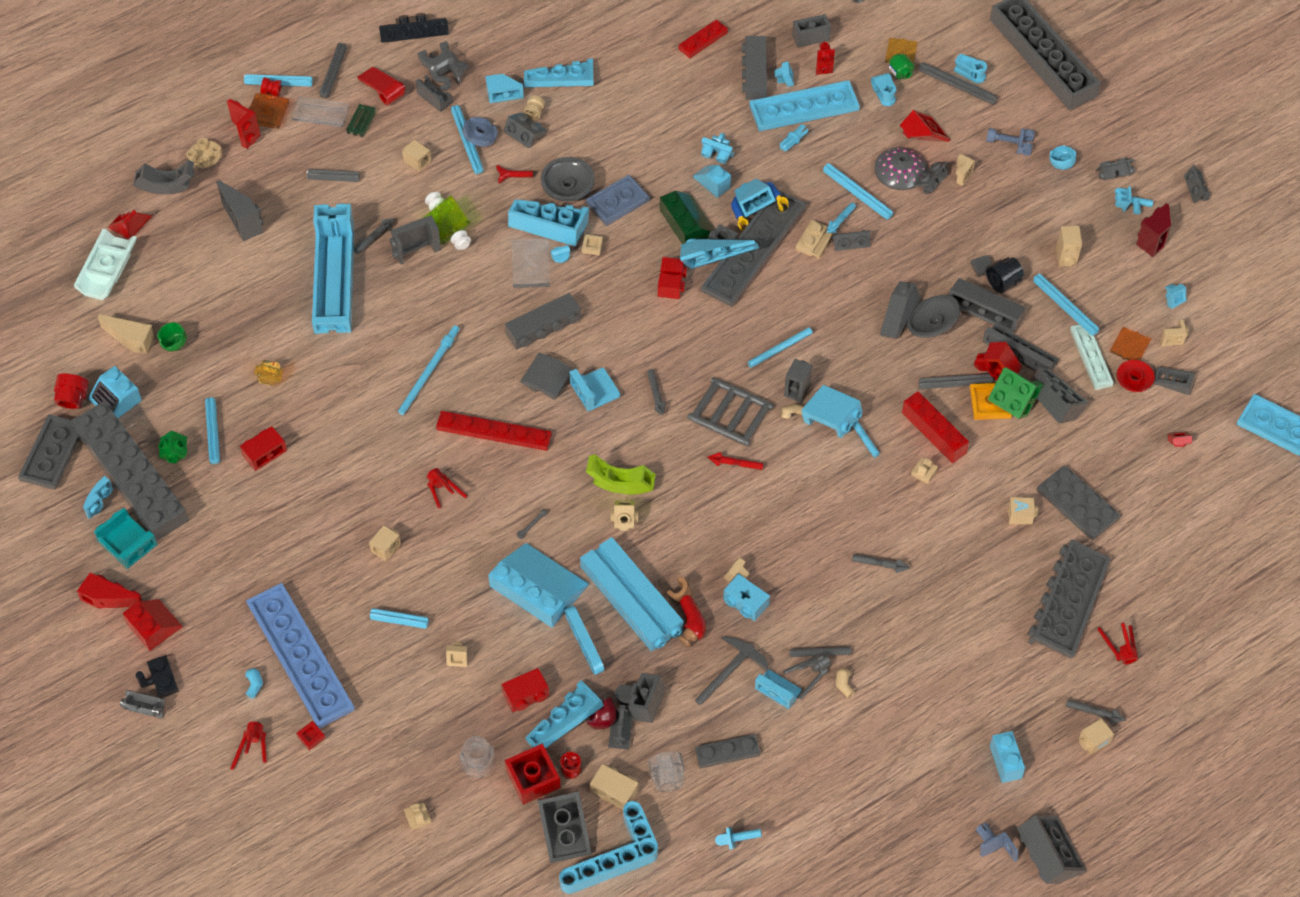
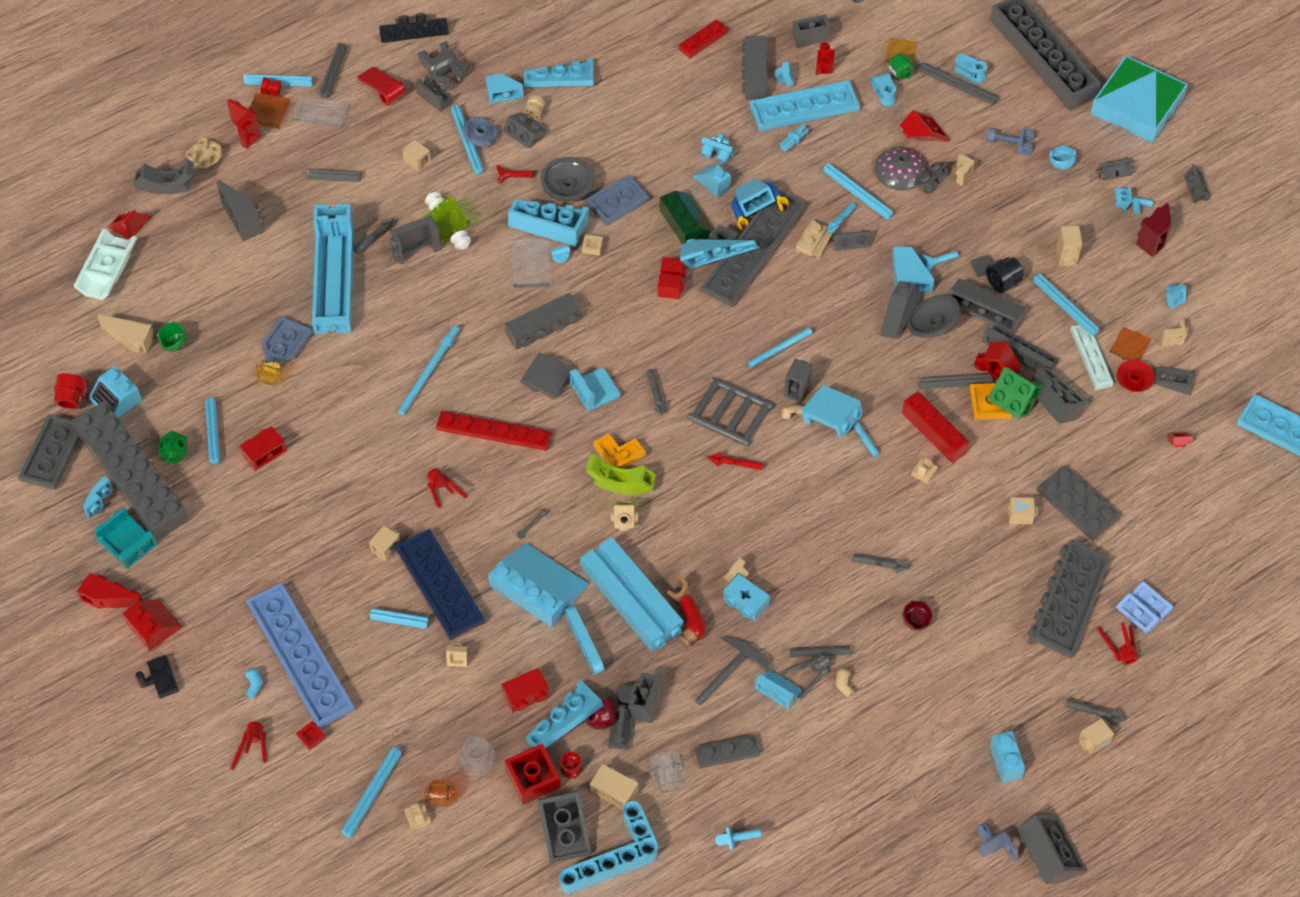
(143, 704): dark grey hinge -> none
(285, 340): none -> sand blue tile
(357, 130): clear green tile -> none
(371, 792): none -> medium azure axle
(440, 584): none -> dark blue plate
(441, 793): none -> clear orange head
(618, 456): none -> light orange plate
(910, 269): none -> medium azure slope
(917, 615): none -> dark red hair
(932, 261): none -> medium azure piece
(1139, 98): none -> medium azure tile
(1144, 607): none -> light blue slope

